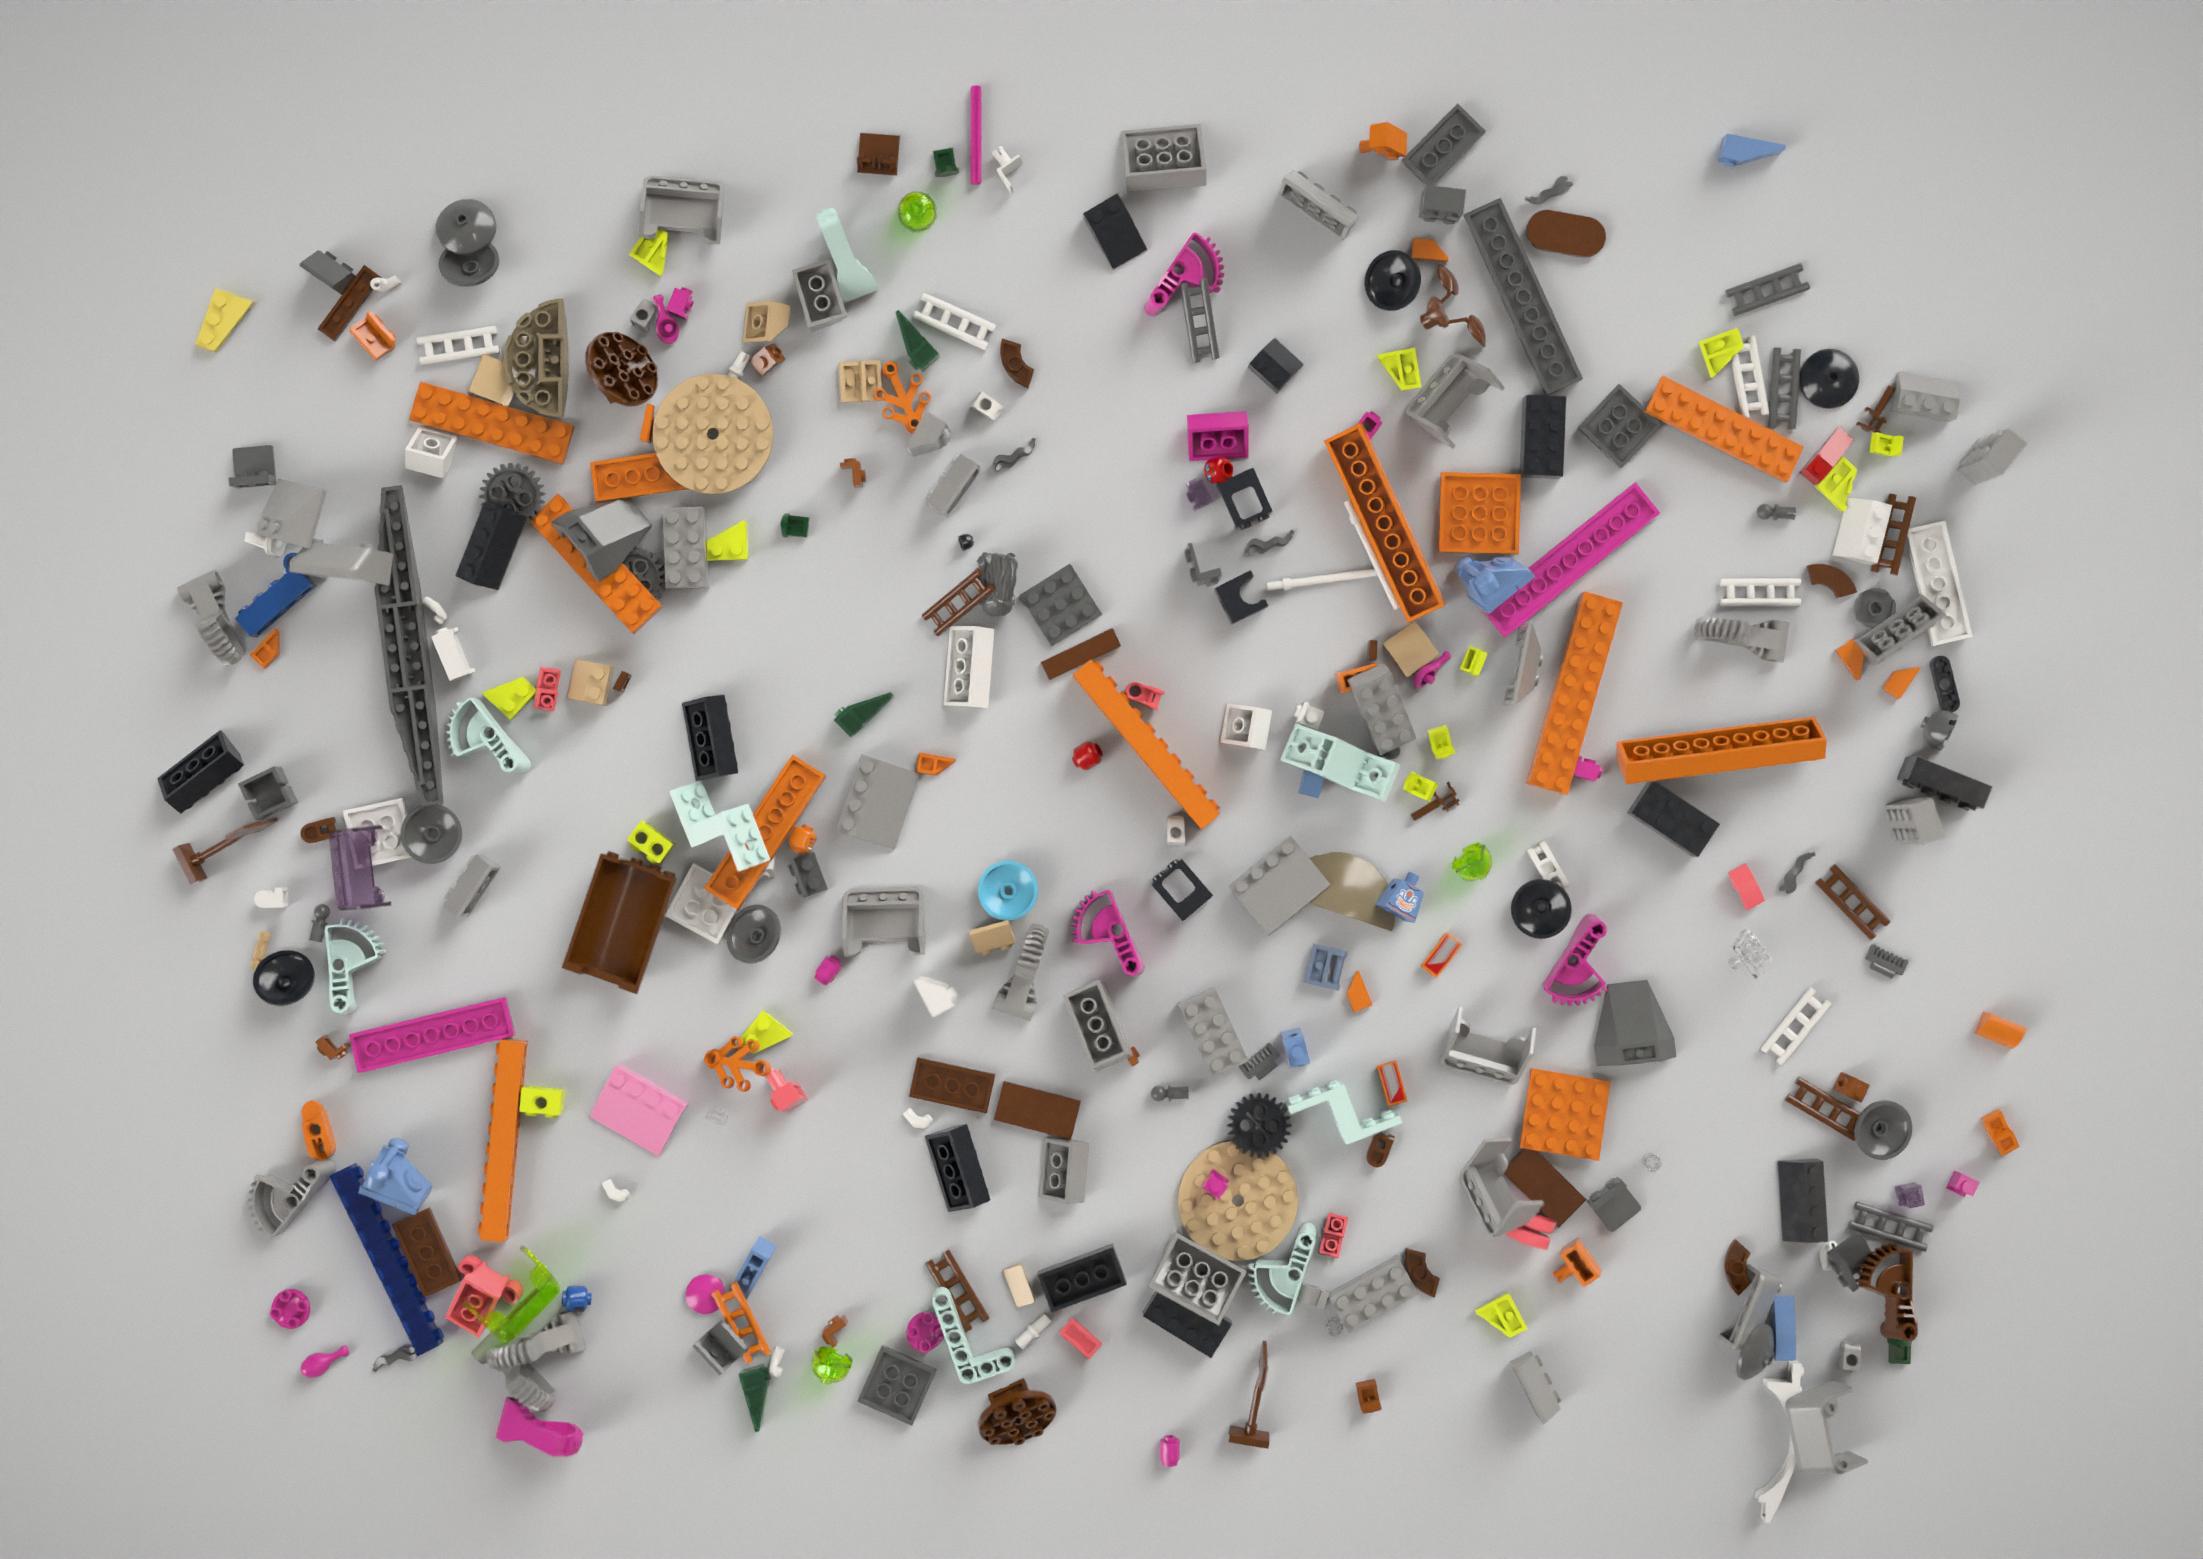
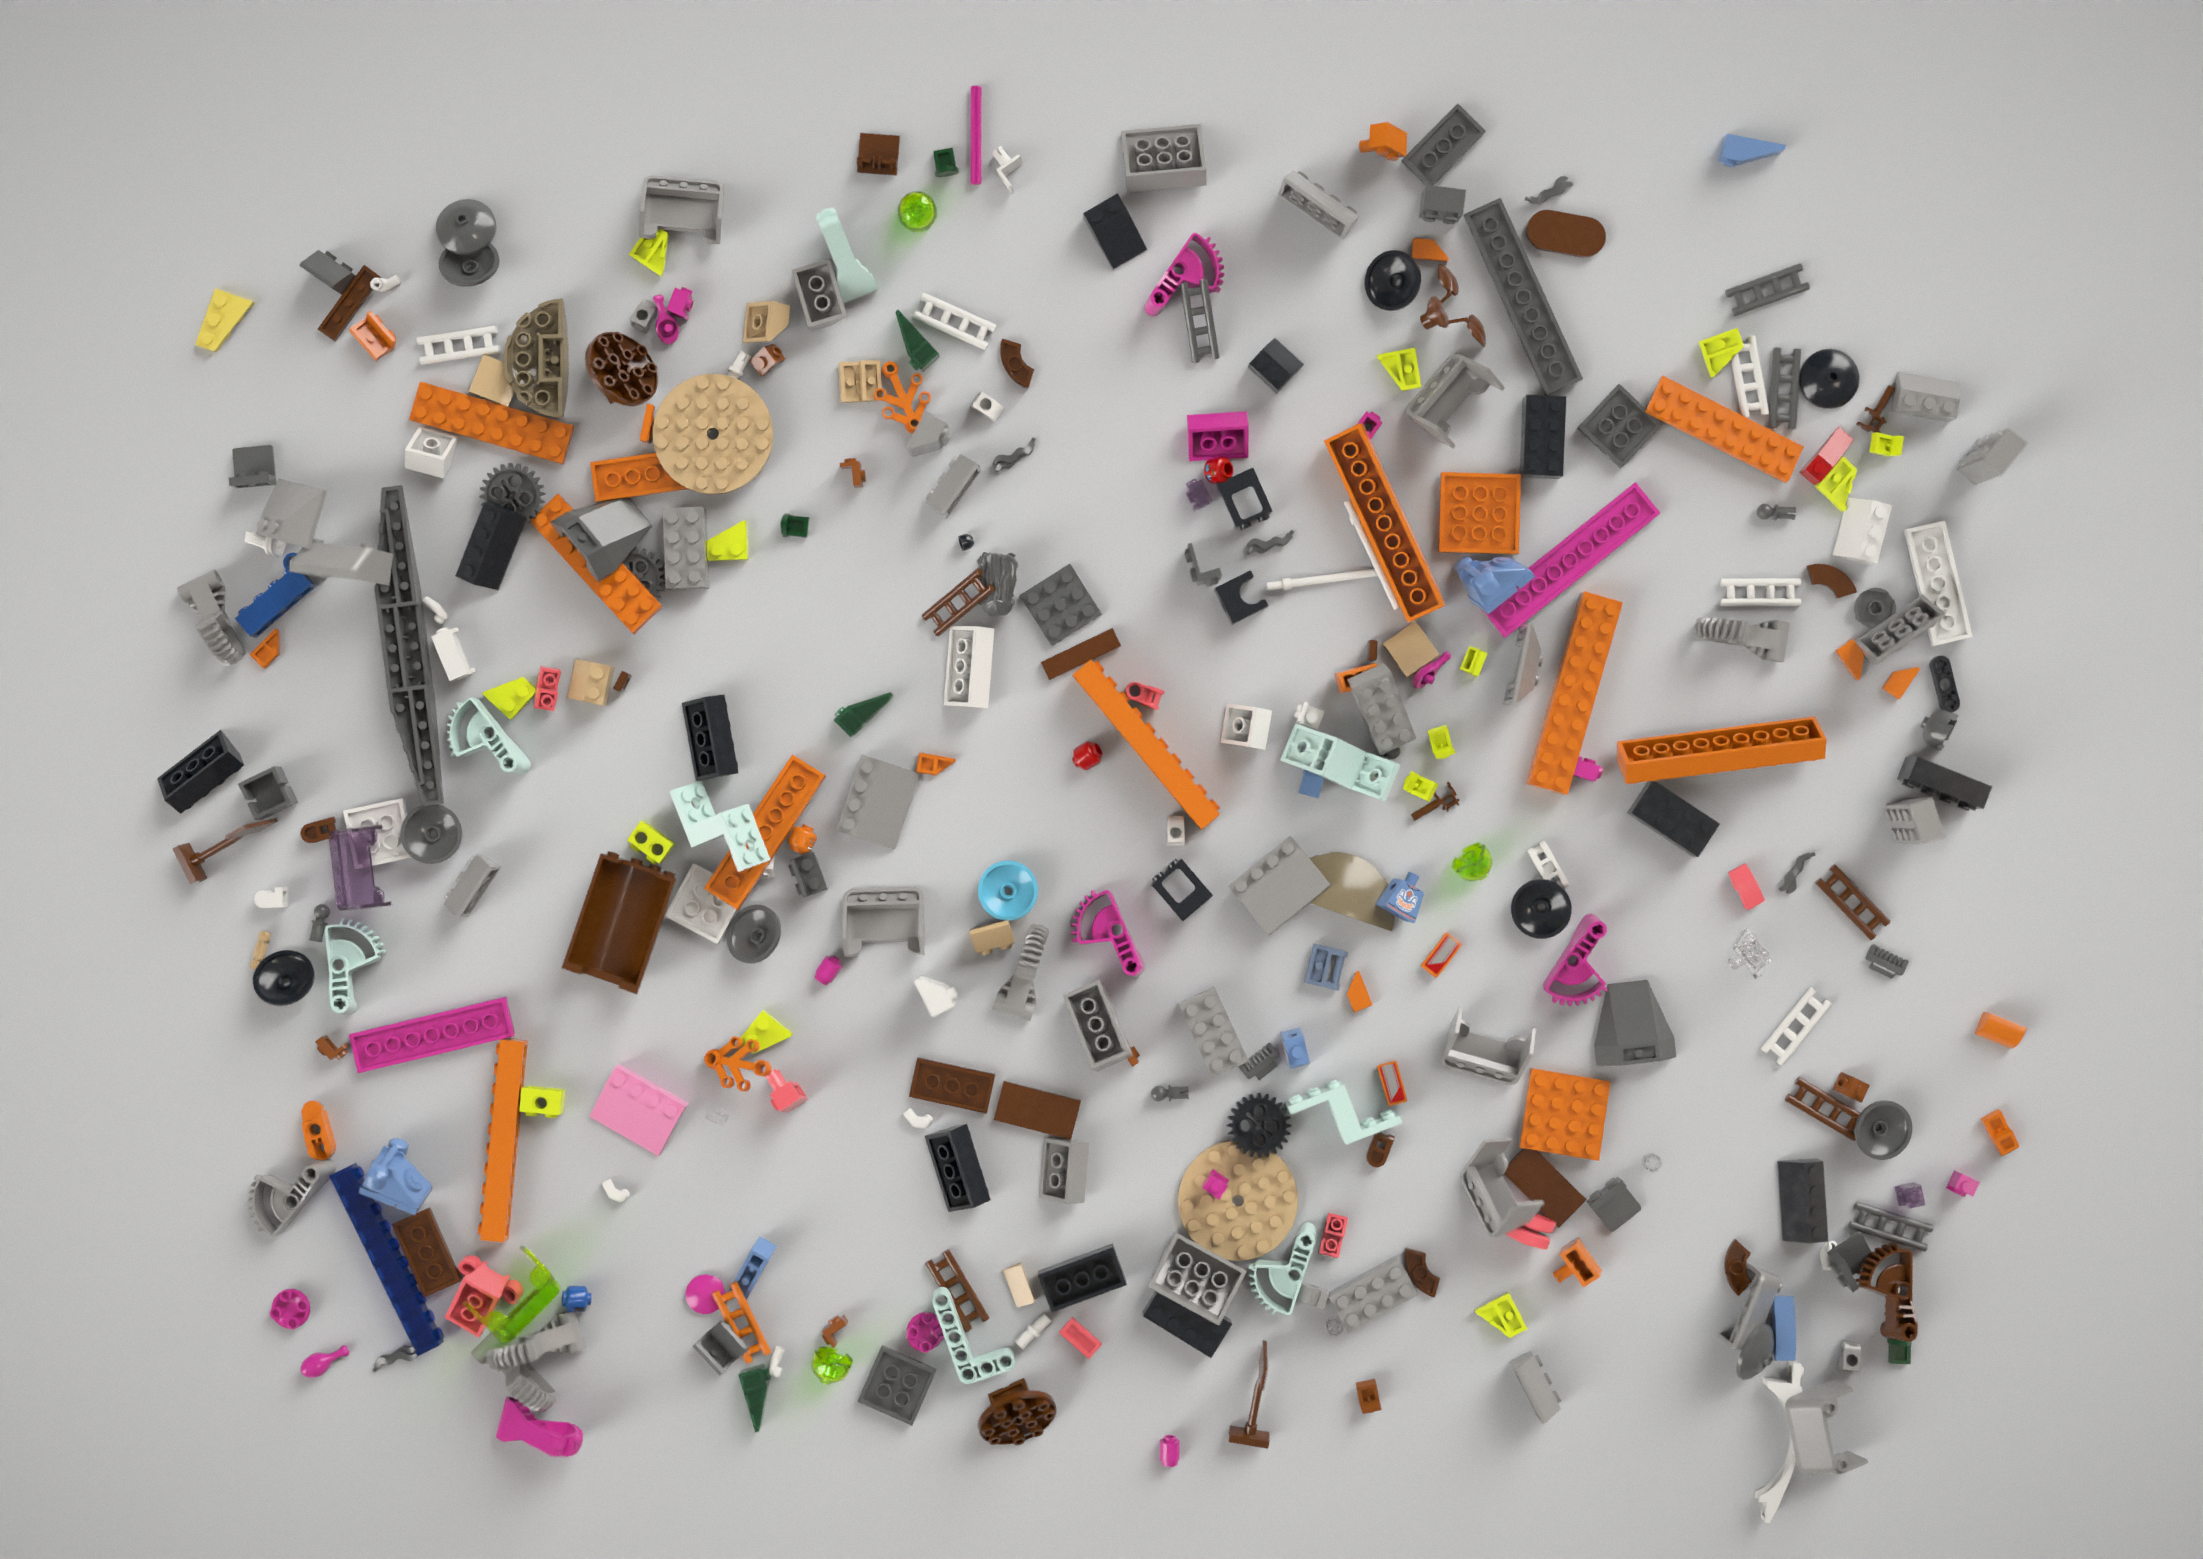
(1904, 528): reddish brown bar -> none

